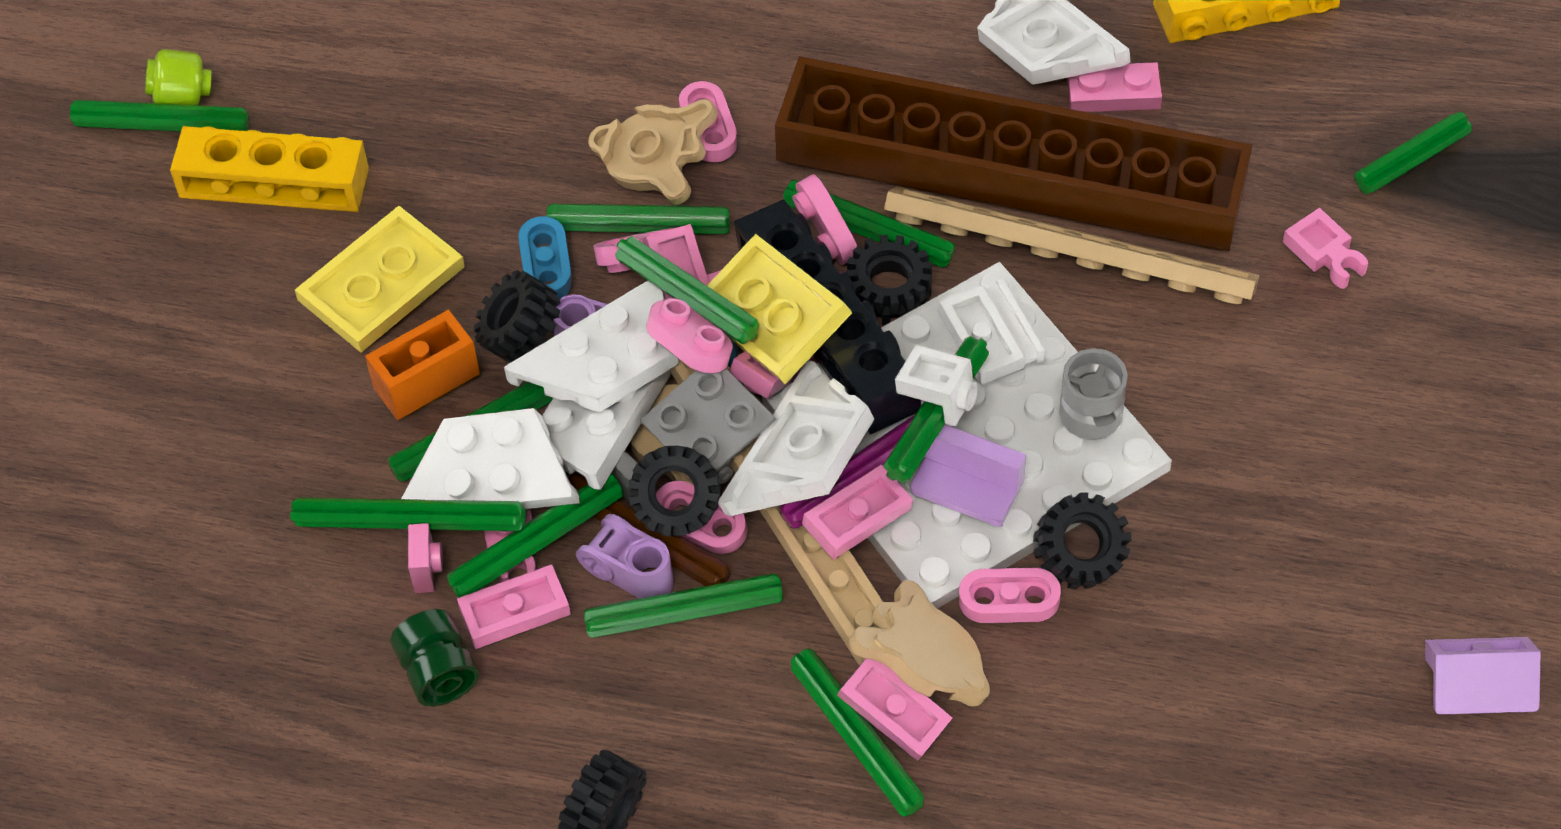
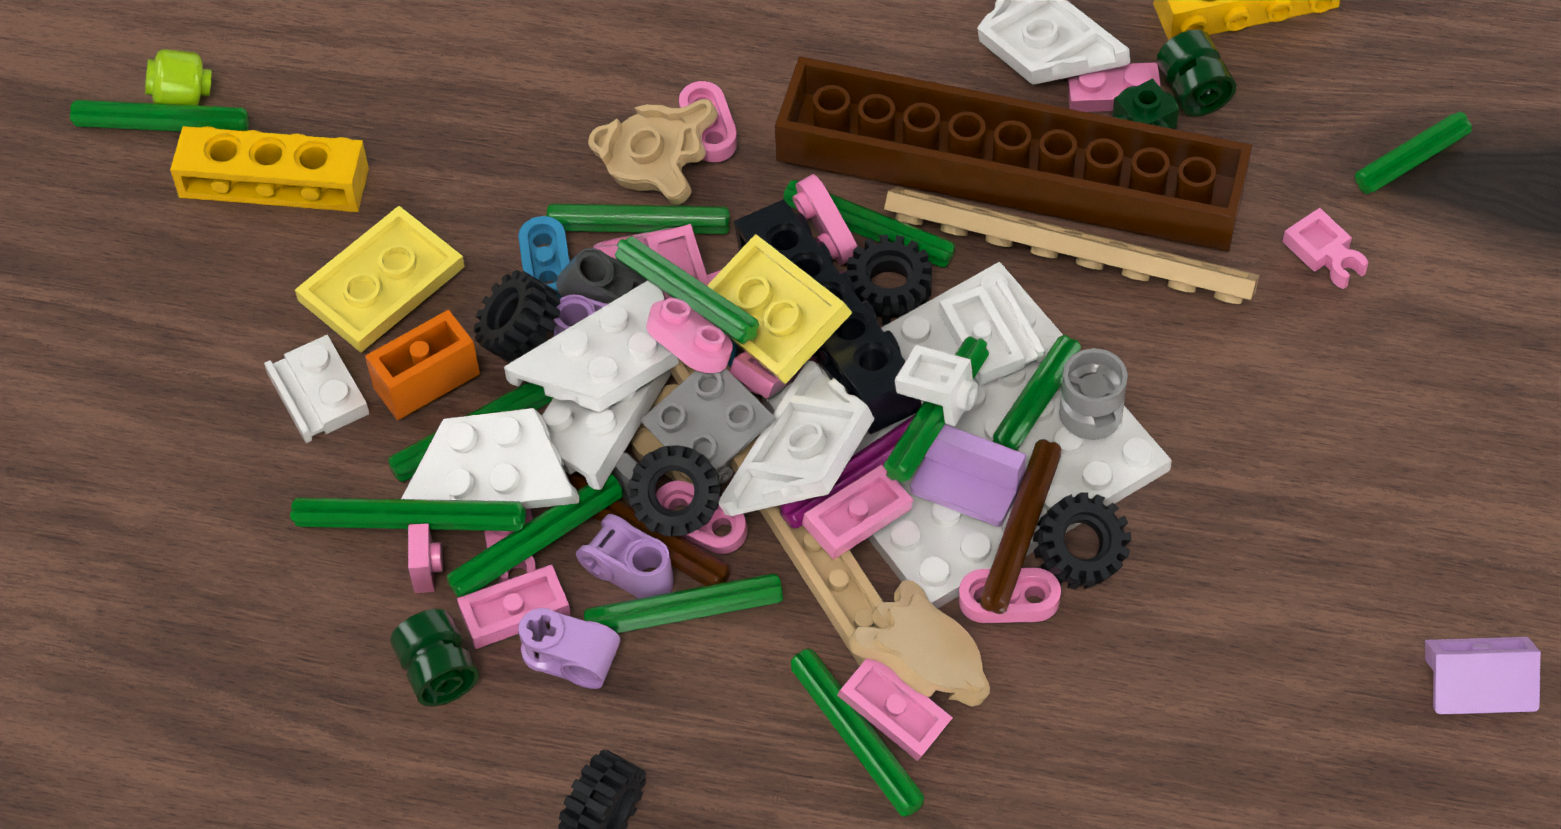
(317, 388): none -> white plate
(569, 649): none -> lavender piece
(605, 277): none -> dark grey piece
(1020, 527): none -> reddish brown axle
(1036, 394): none -> green axle
(1147, 105): none -> dark green brick
(1196, 73): none -> dark green wheel

